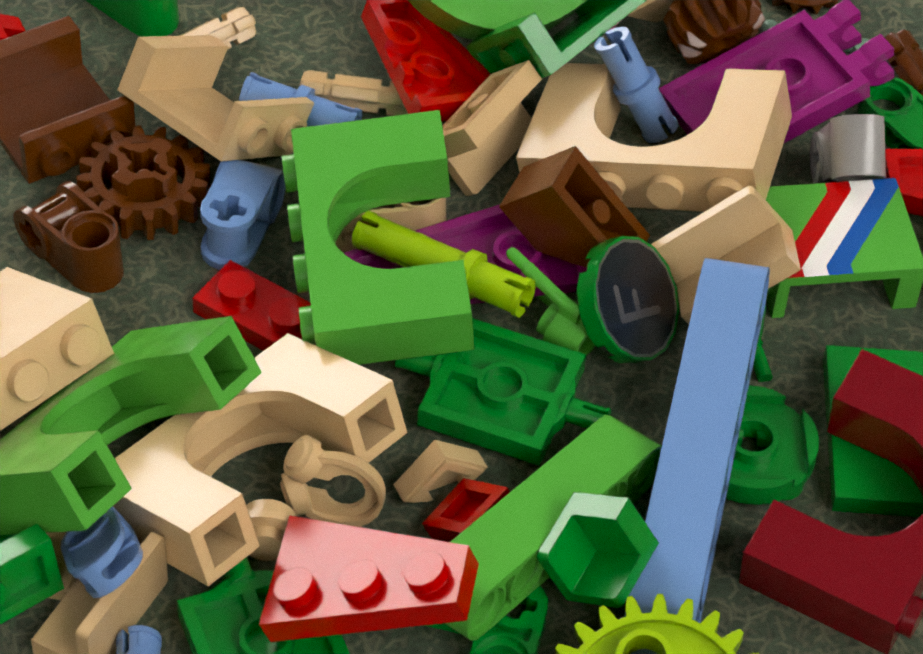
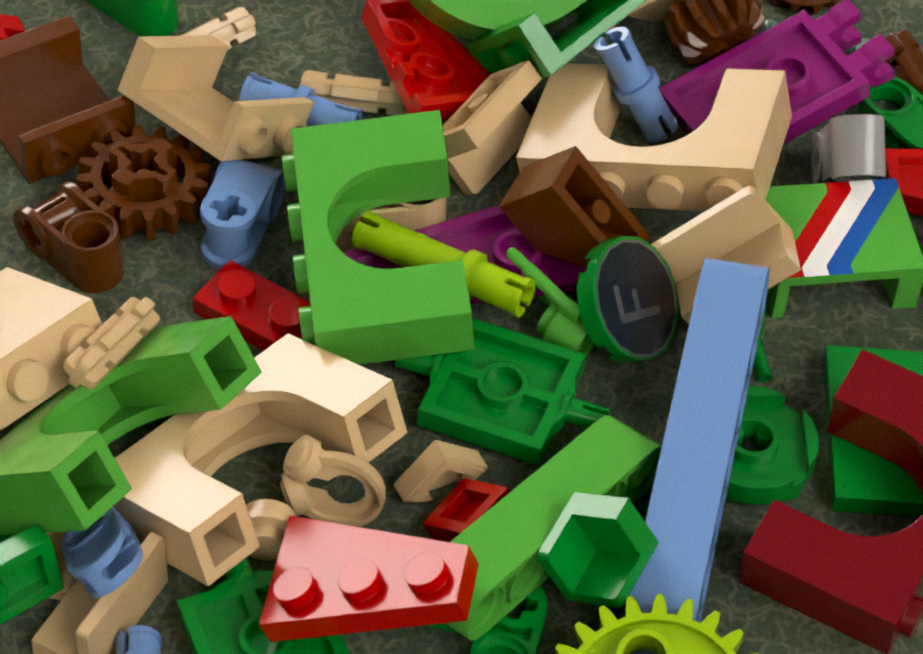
(111, 343): none -> tan axle

